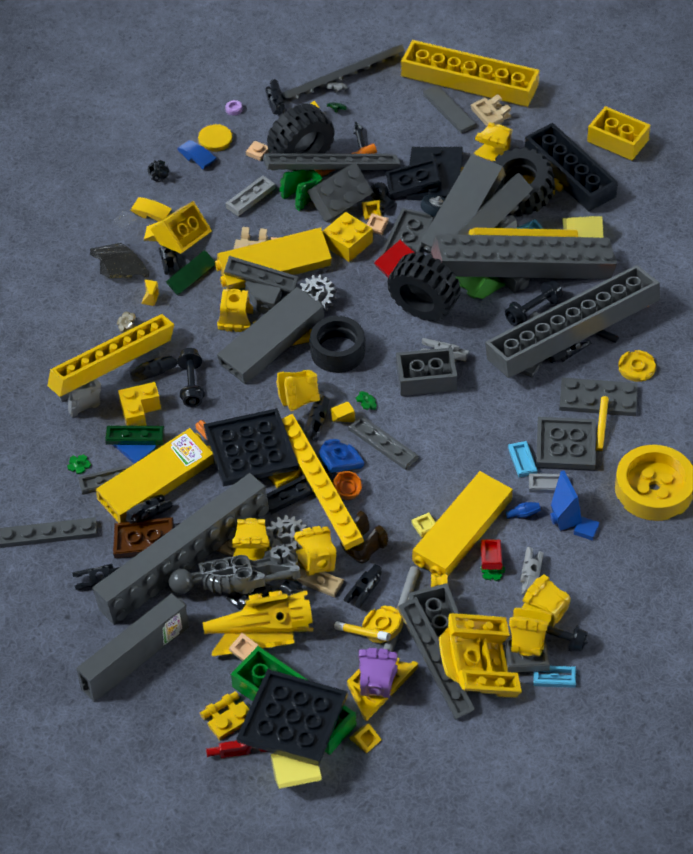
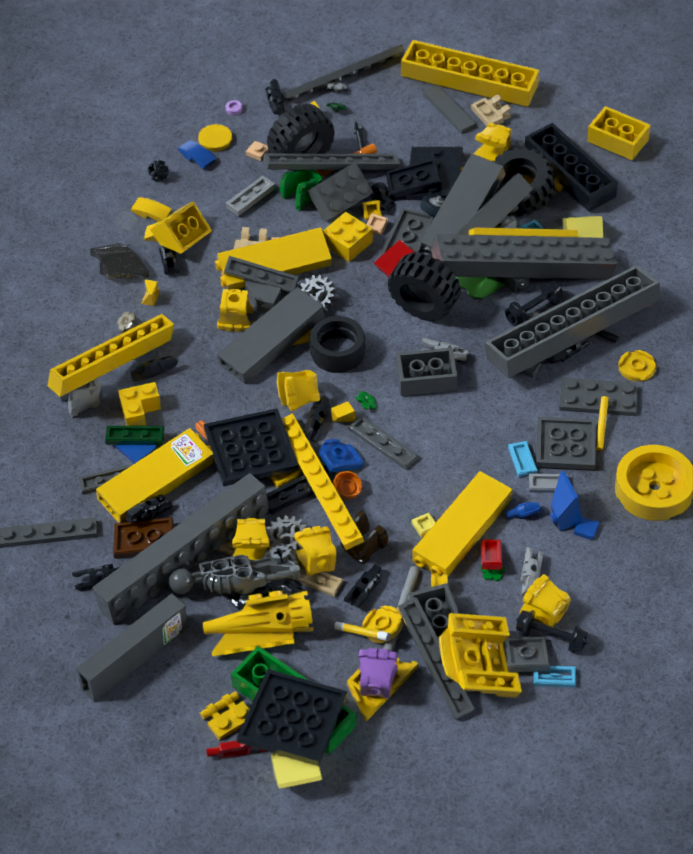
(78, 464): green plant -> none
(191, 272): dark green tile -> none
(191, 394): black piece -> none
(242, 647): light nougat plate -> none
(366, 738): yellow slope -> none
(528, 630): yellow piece -> none

